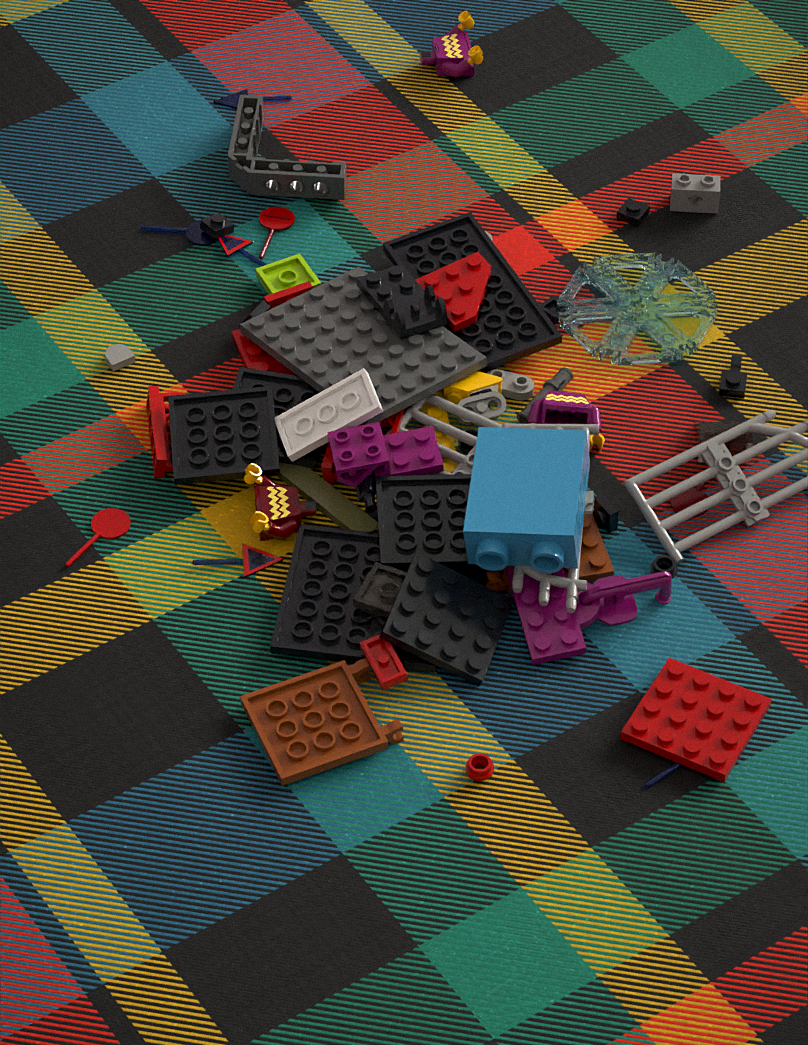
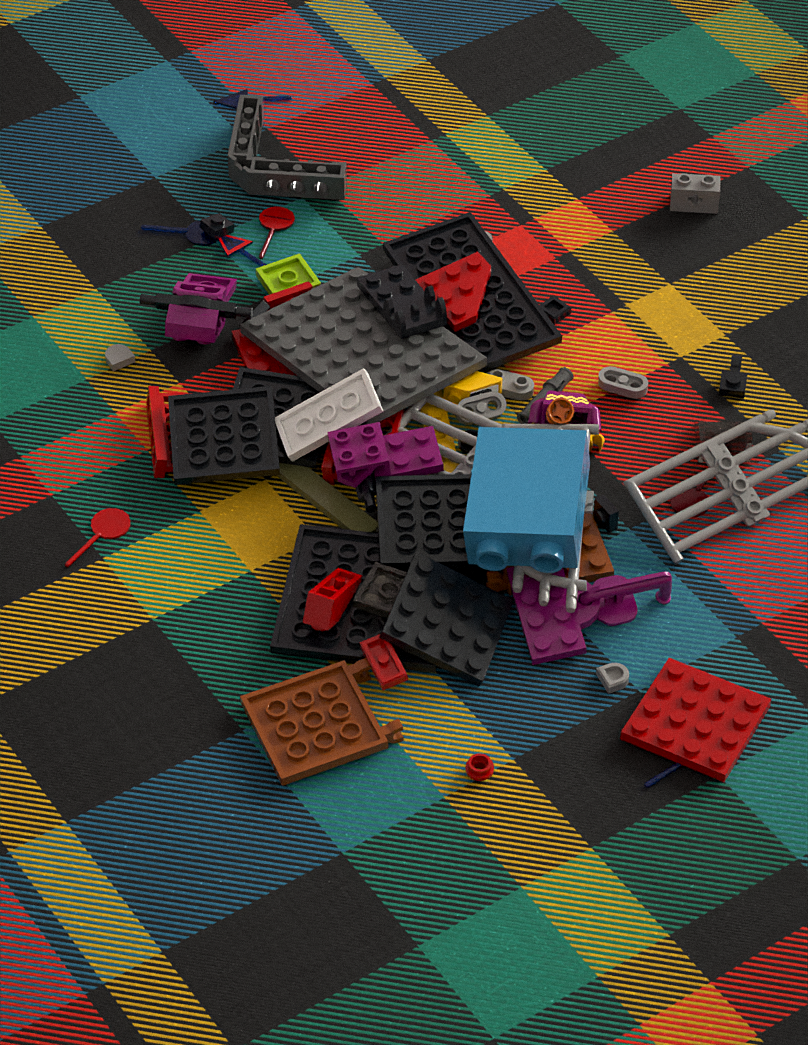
(198, 307): none -> magenta piece
(253, 560): piece -> none
(277, 506): dark red torso -> none
(330, 598): none -> red slope
(453, 52): magenta torso -> none
(561, 408): none -> orange wheel
(613, 676): none -> light grey tile
(623, 382): none -> light grey plate
(633, 212): black plate -> none
(650, 317): clear light blue plate -> none
(664, 563): black plate -> none

